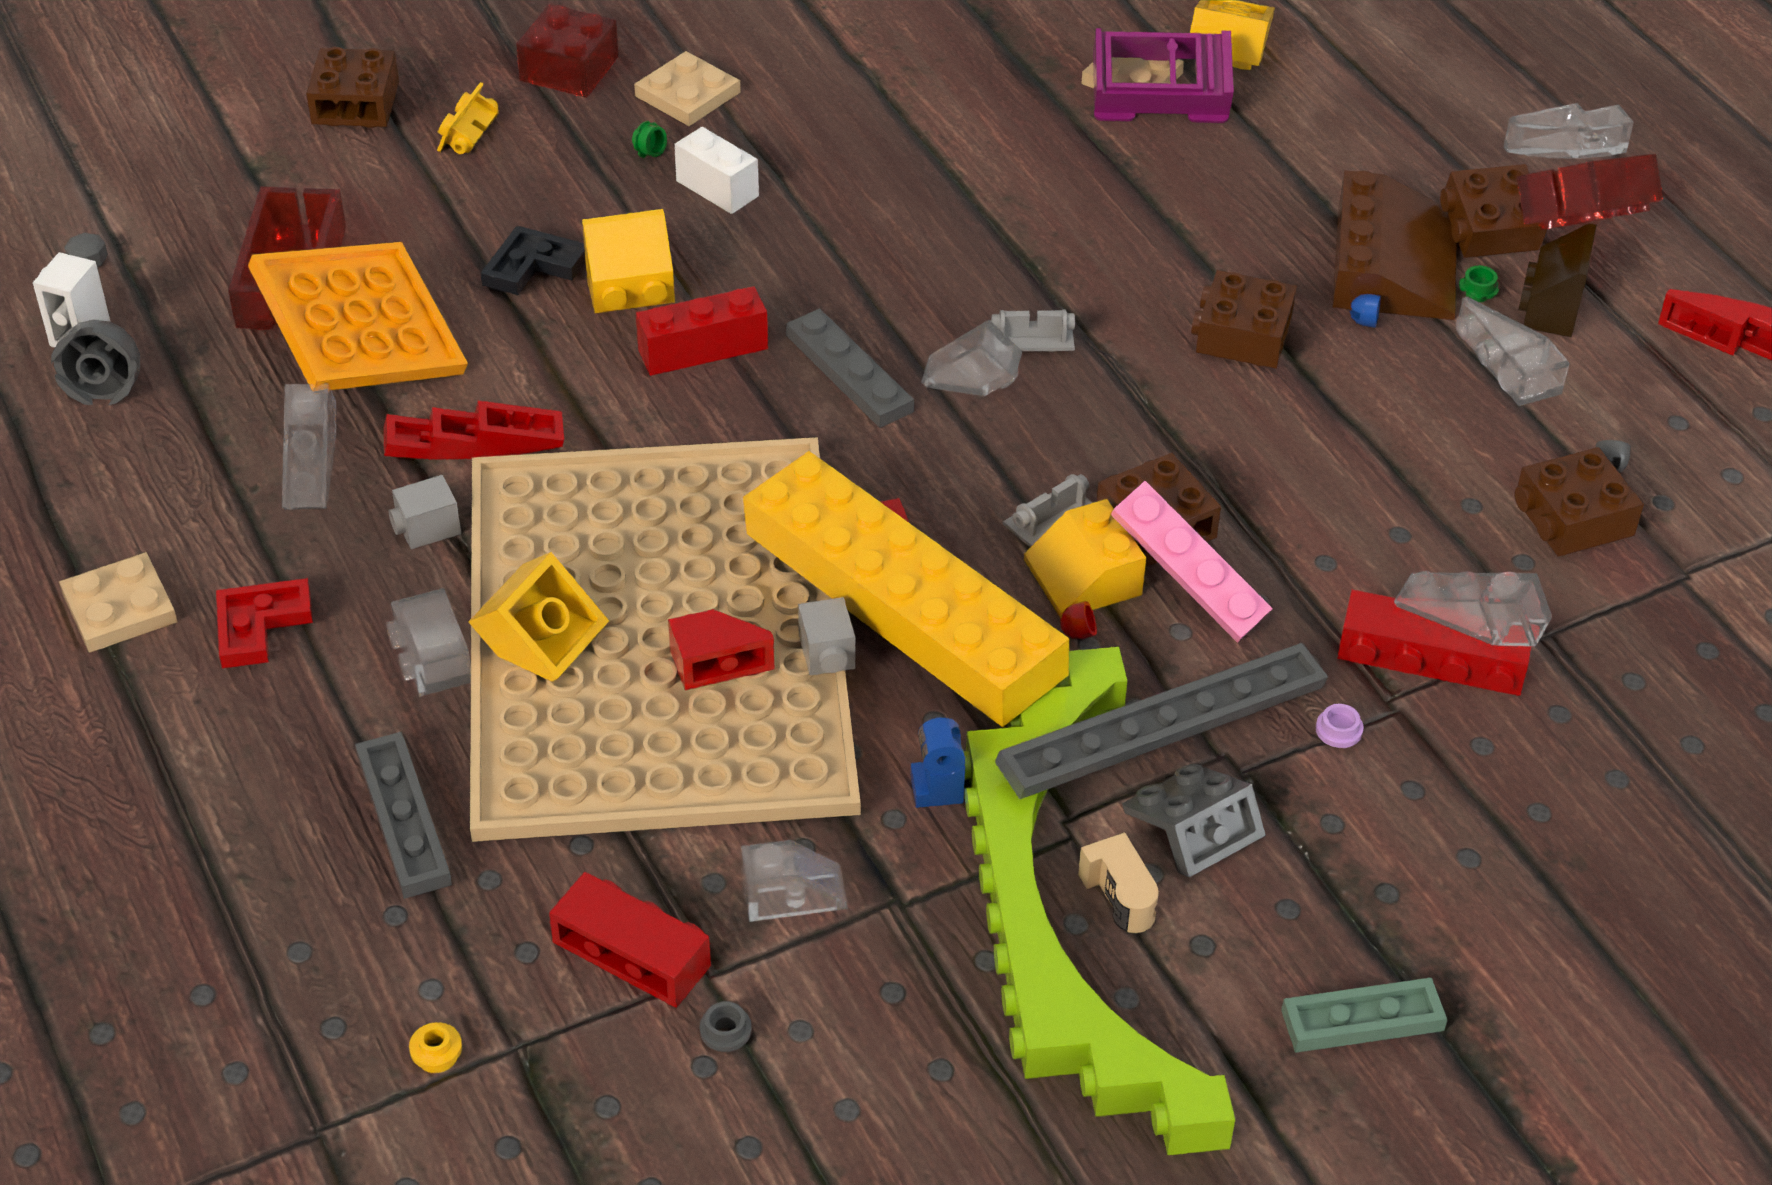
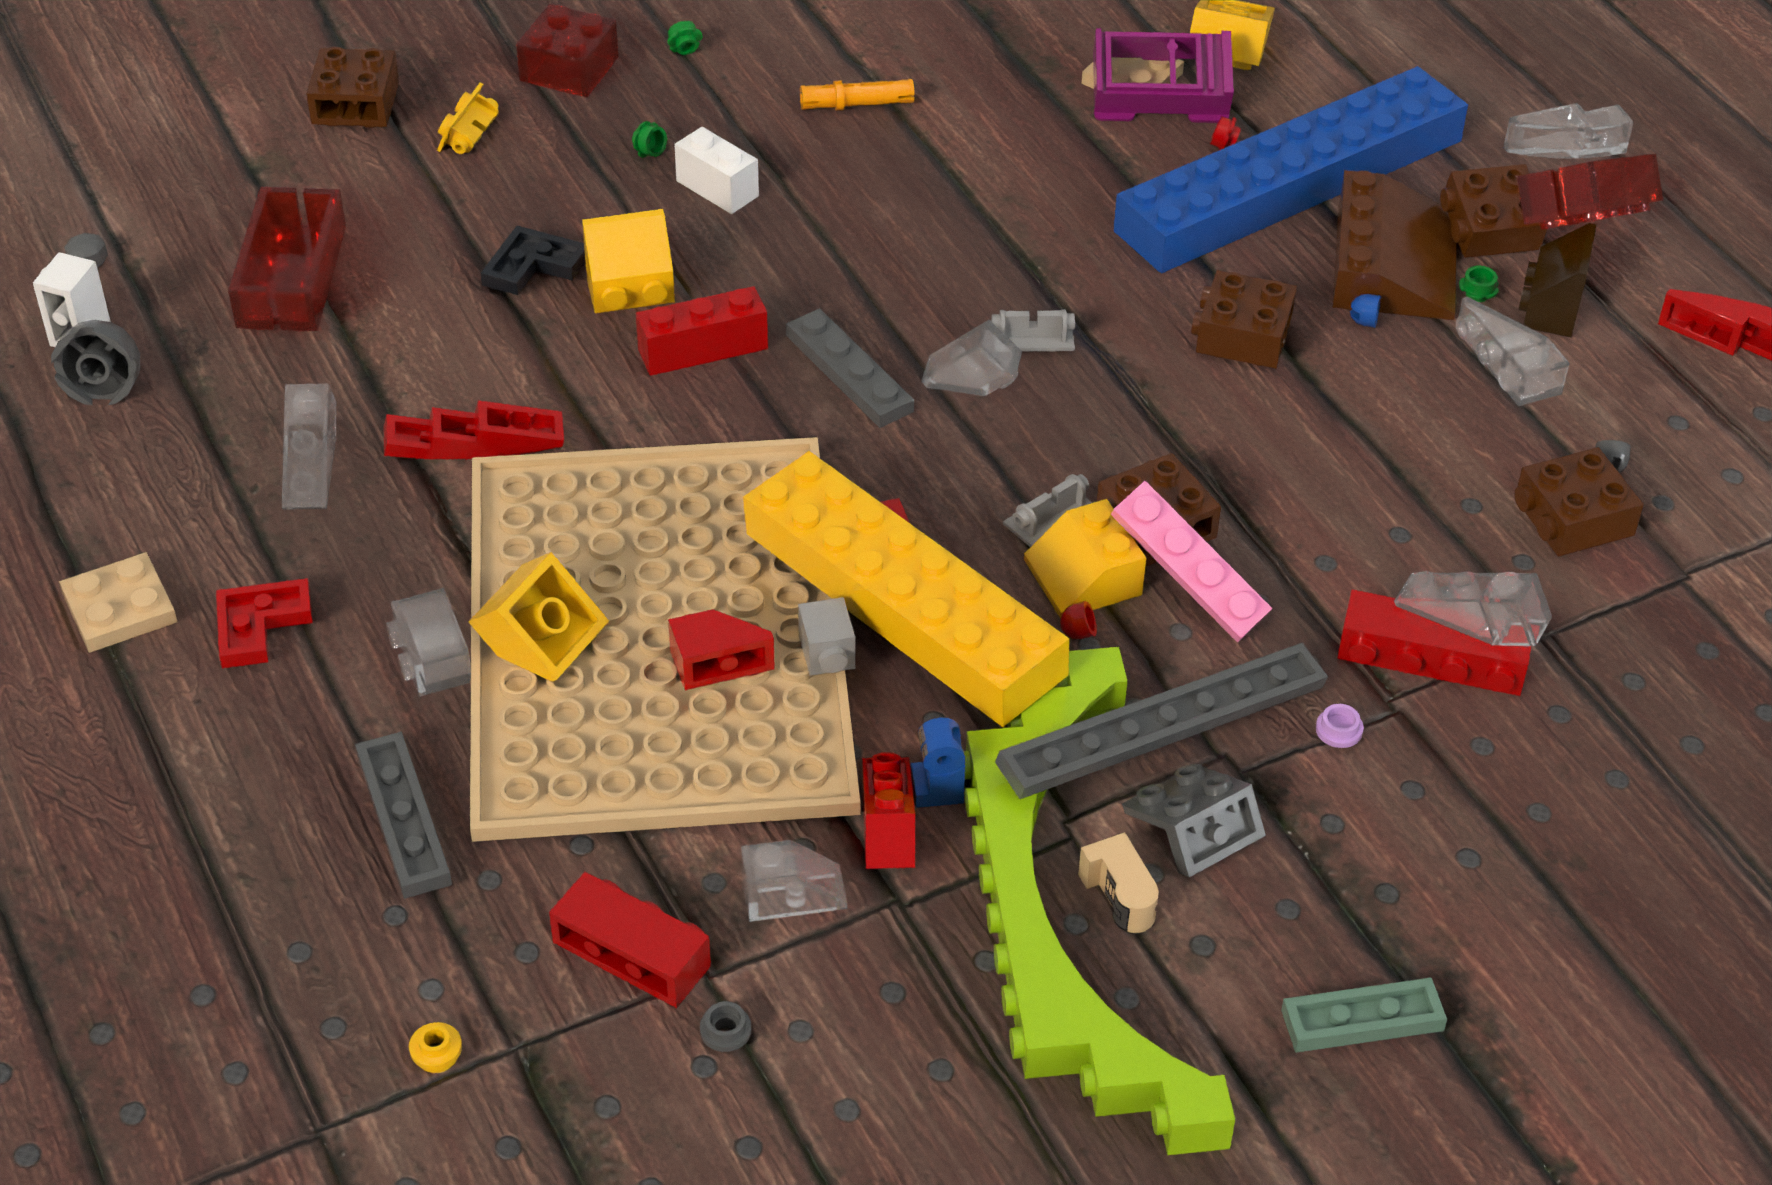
(357, 315): light orange plate -> none
(425, 512): light grey brick -> none
(684, 37): none -> green plate
(687, 88): tan plate -> none
(854, 94): none -> light orange pin
(888, 811): none -> red slope
(1225, 133): none -> red plate
(1287, 168): none -> blue brick

